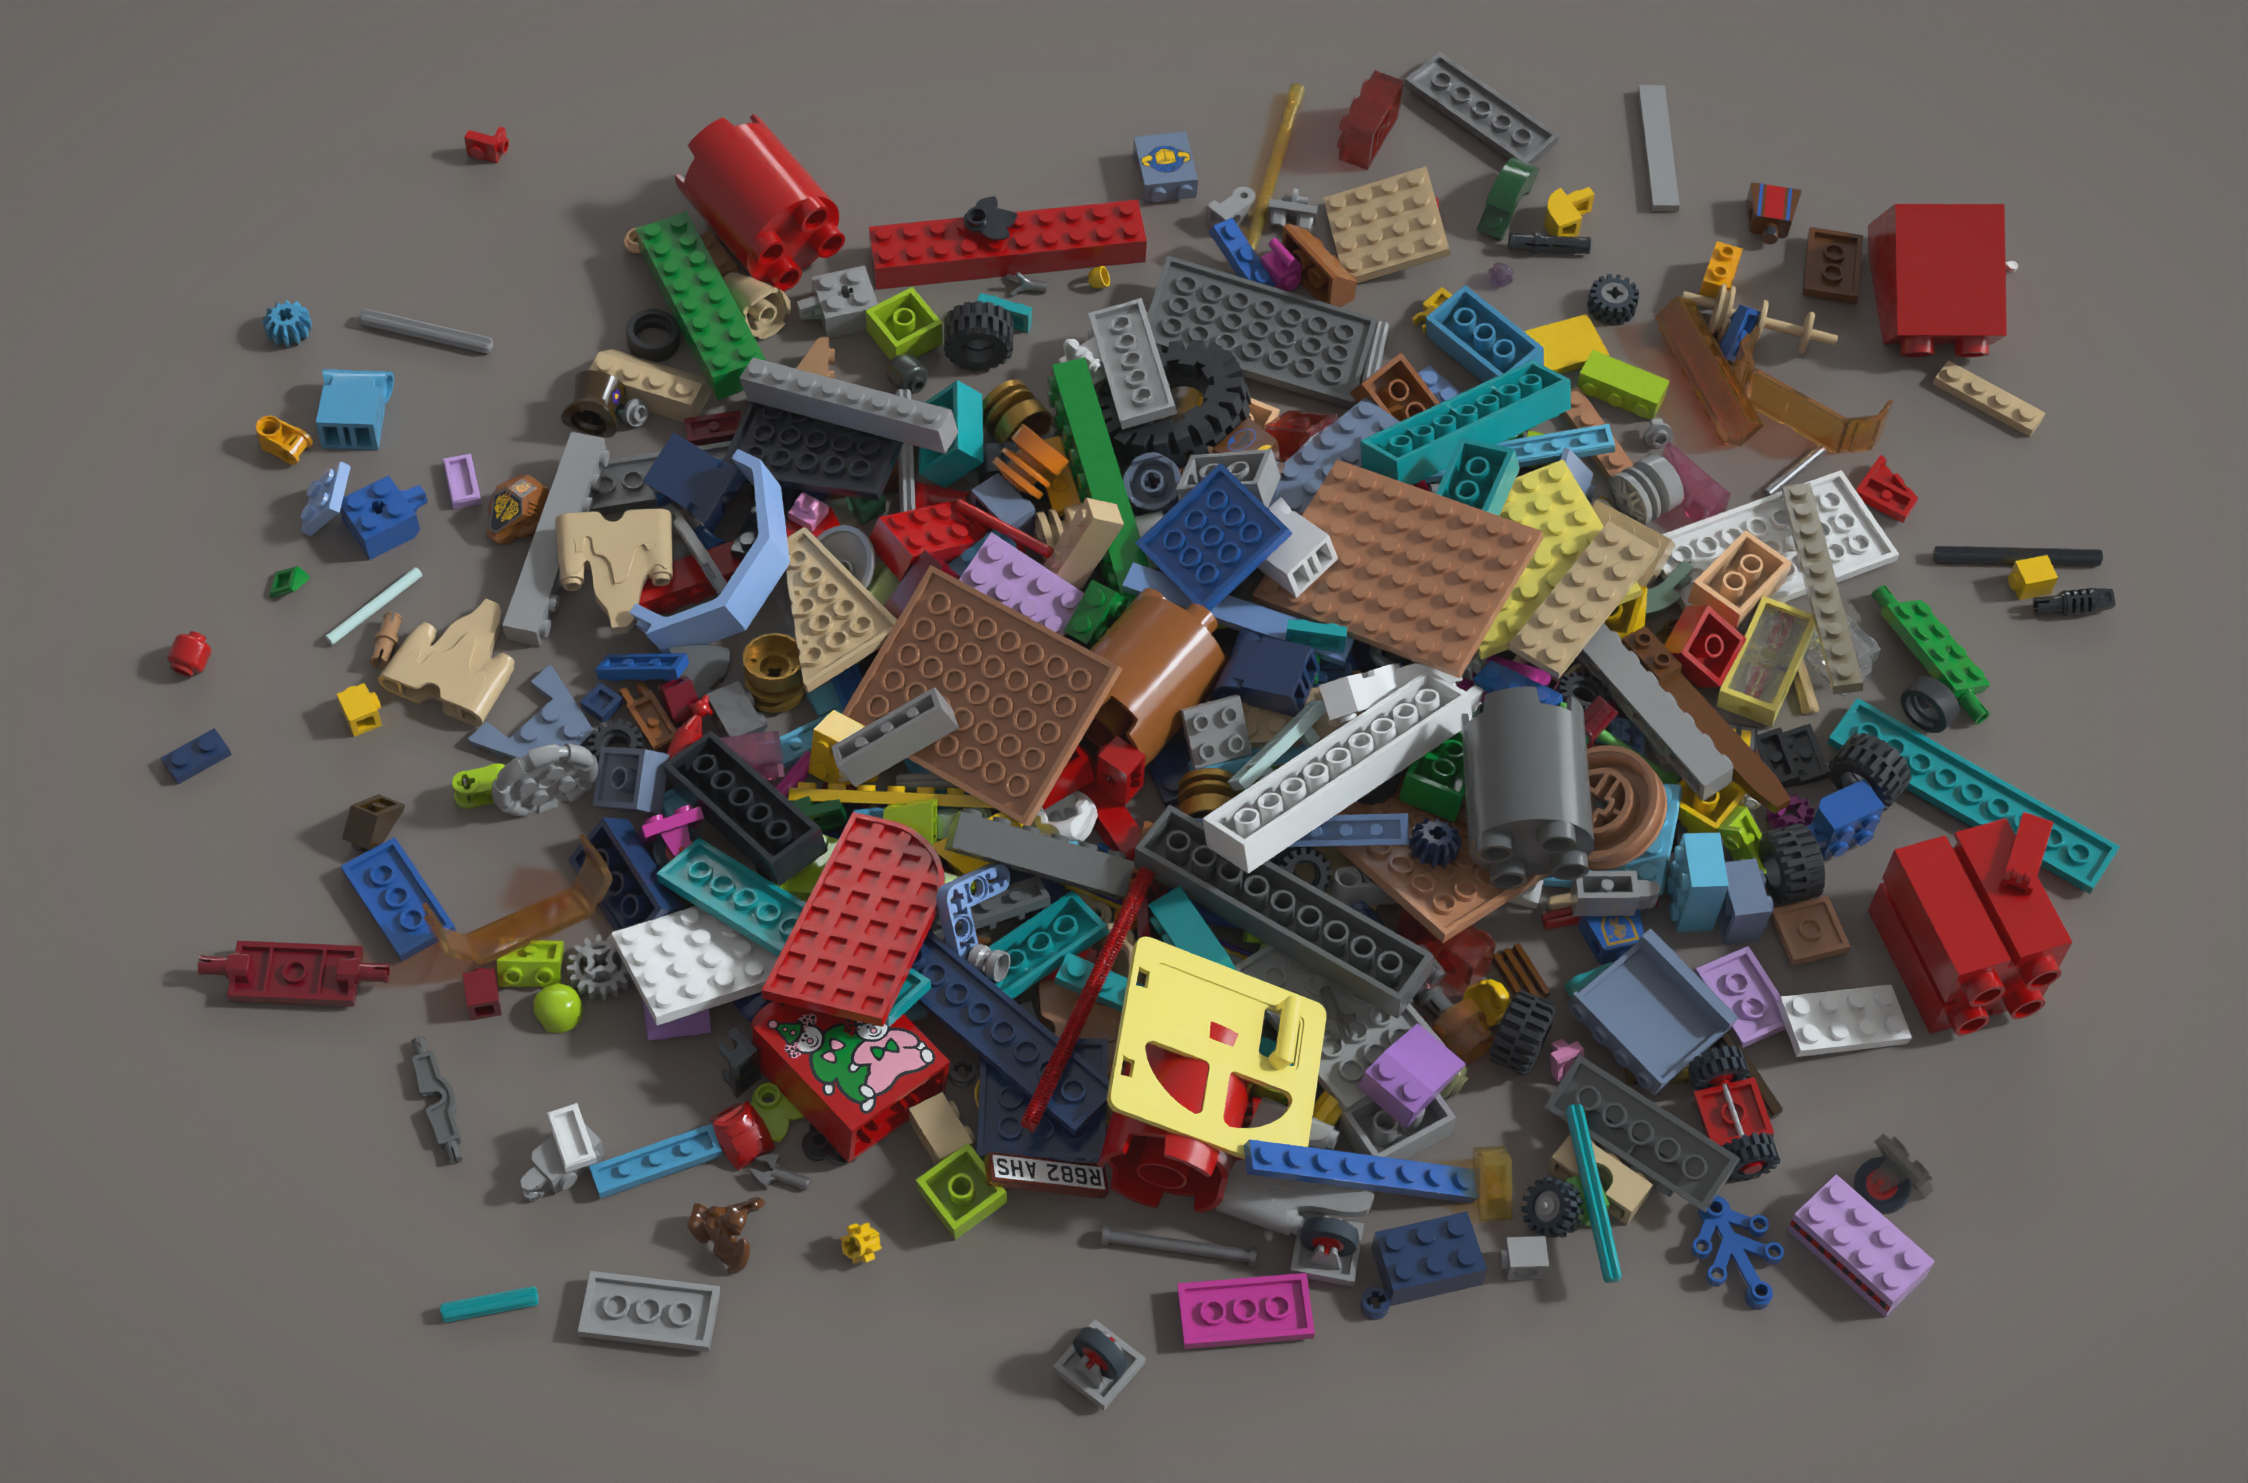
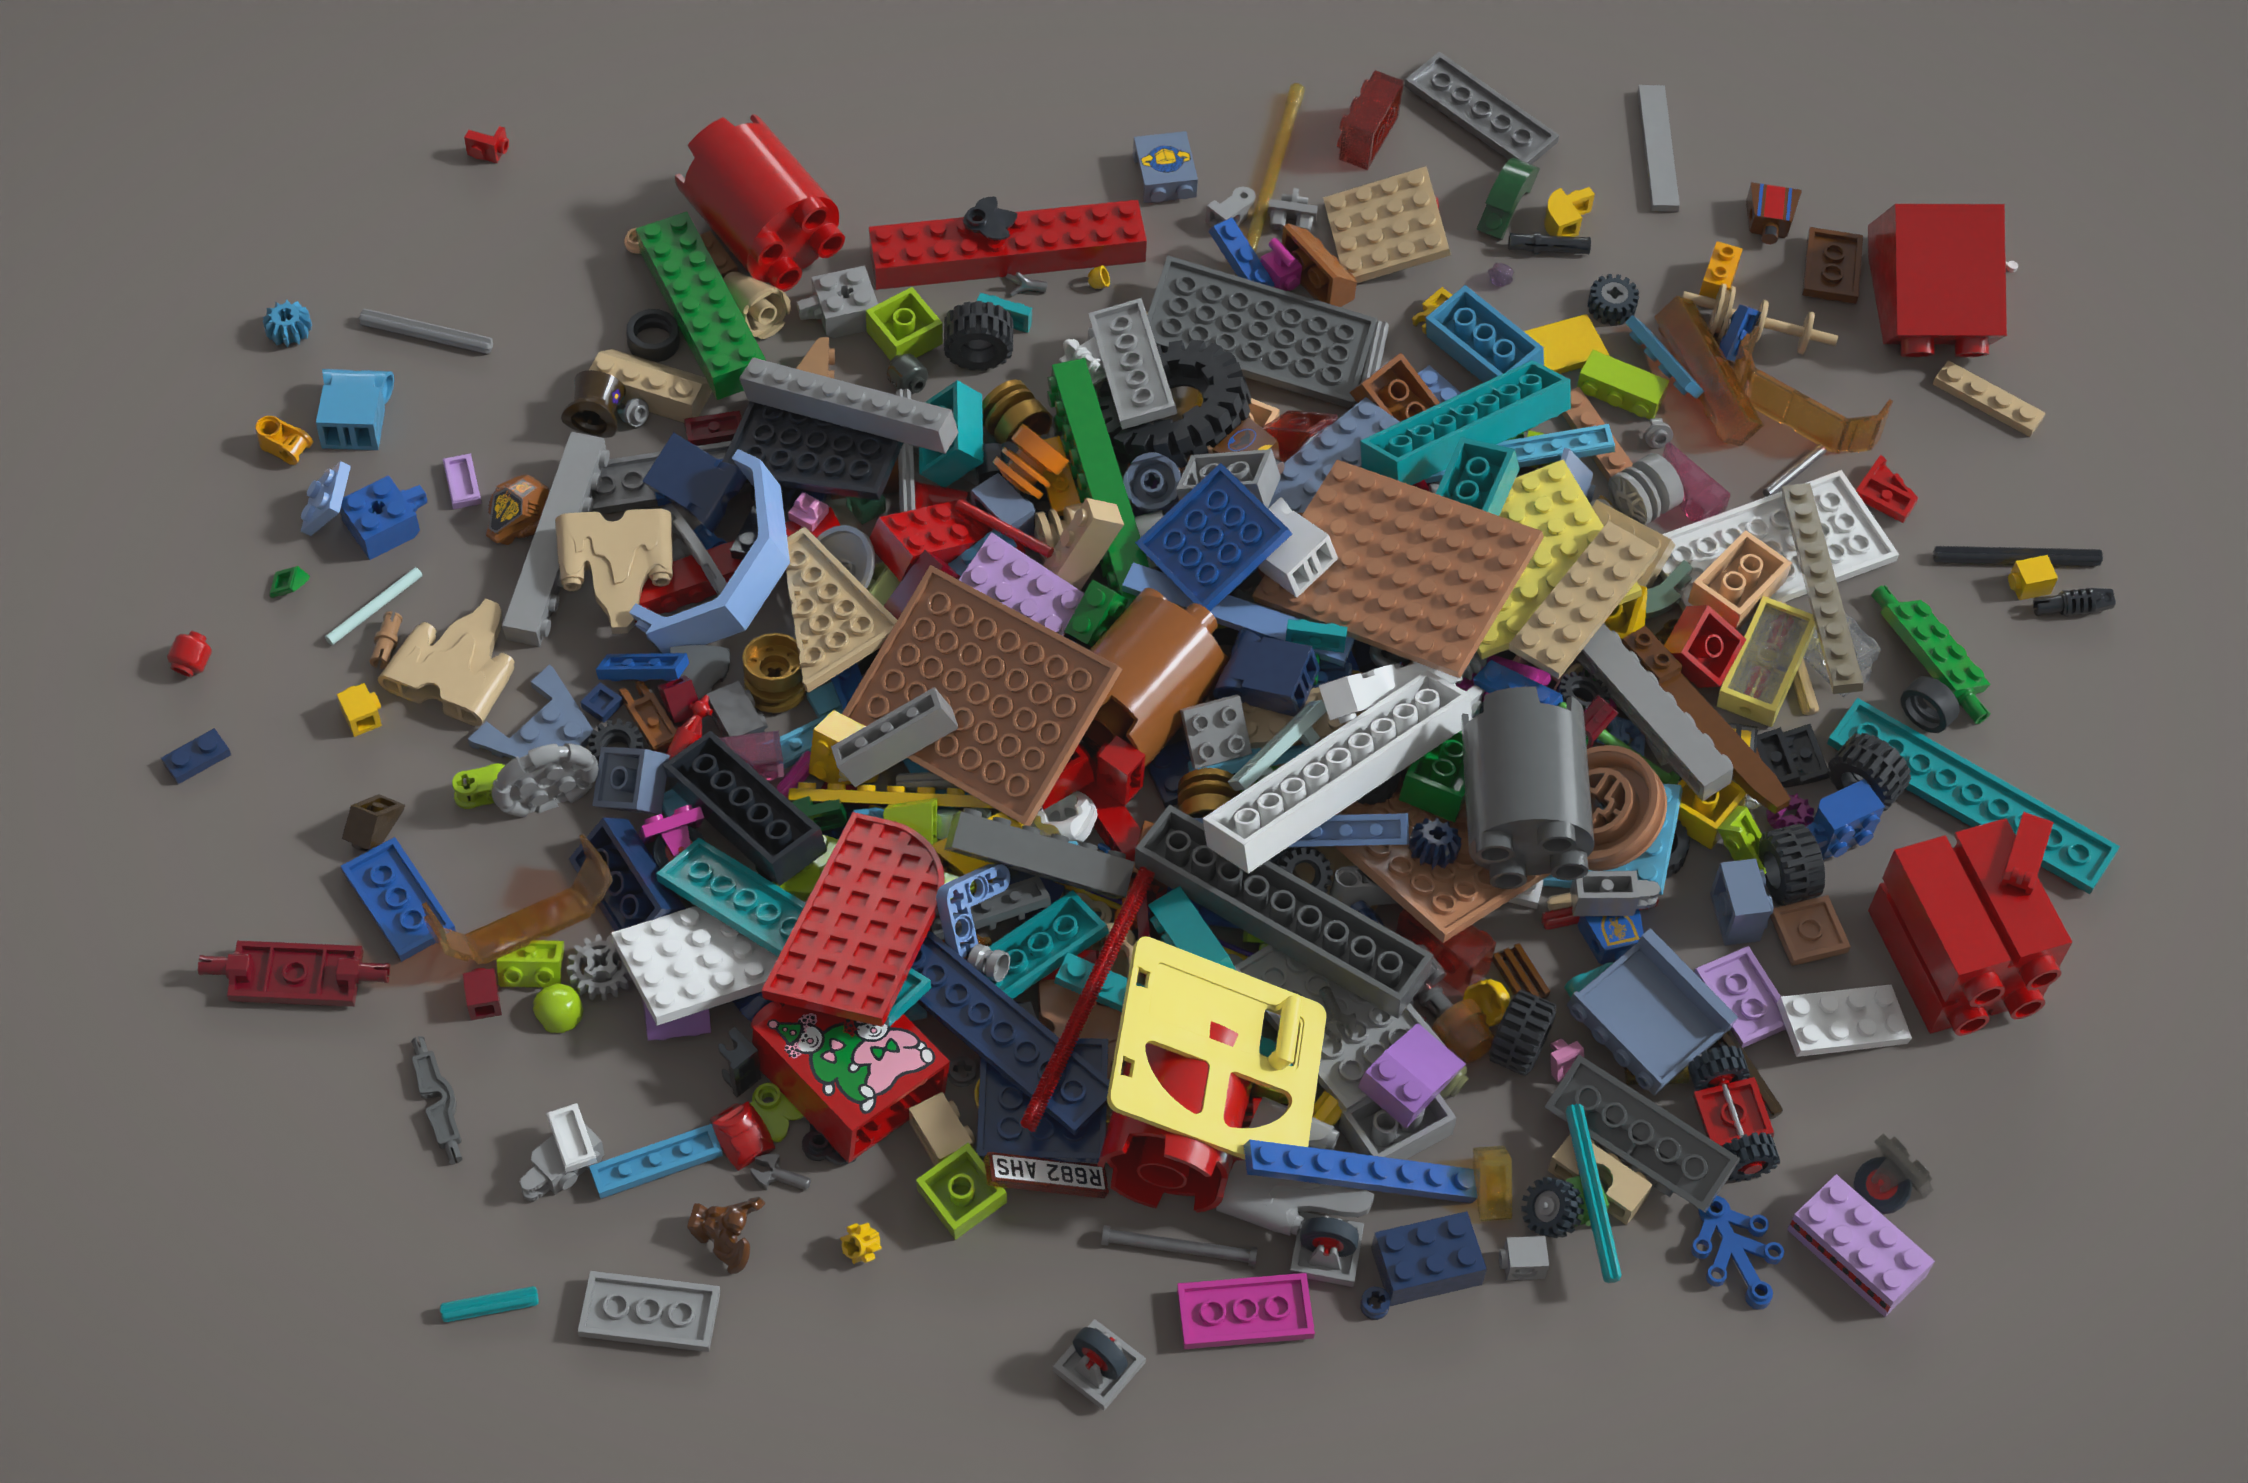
(1657, 351): none -> dark azure plate
(1697, 882): medium azure brick -> none

